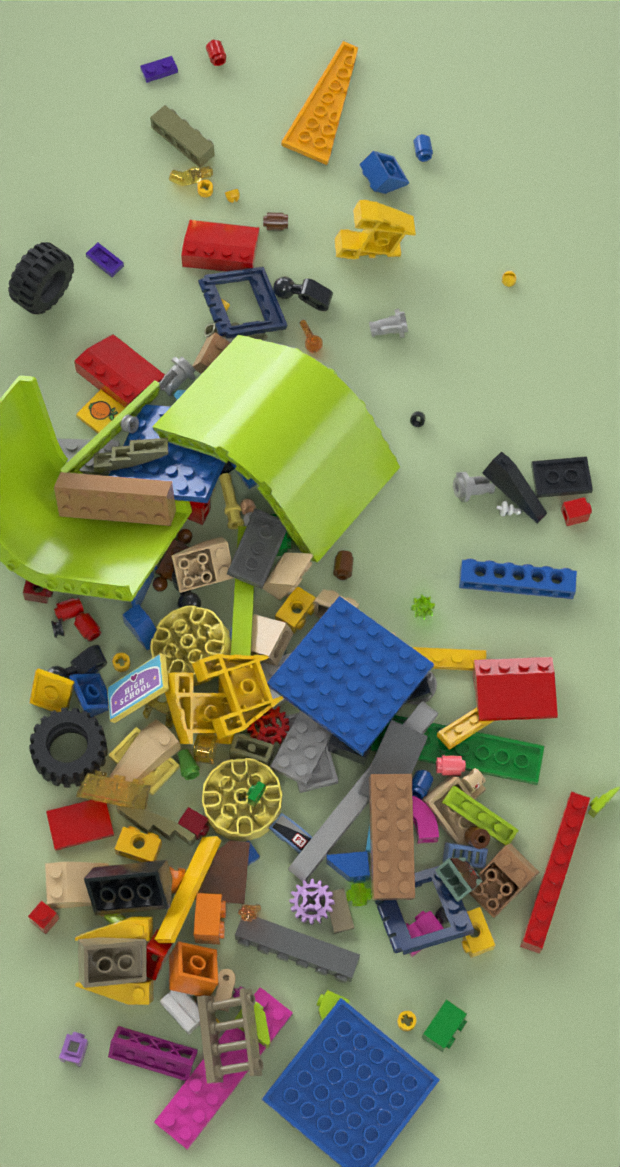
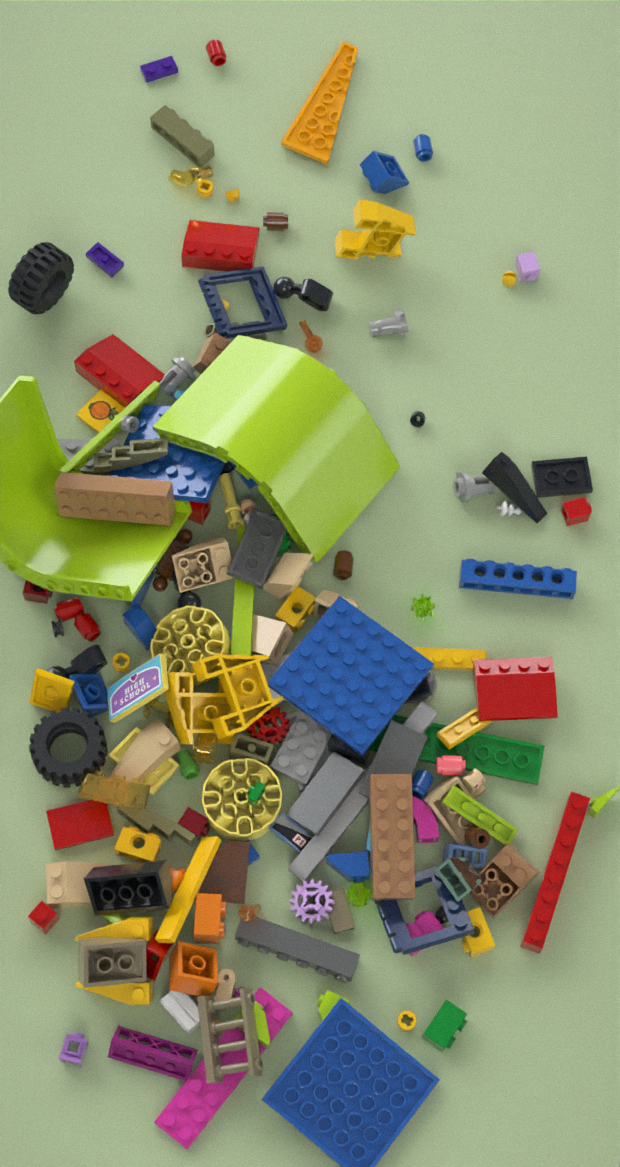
(325, 793): none -> tile
(527, 266): none -> lavender brick

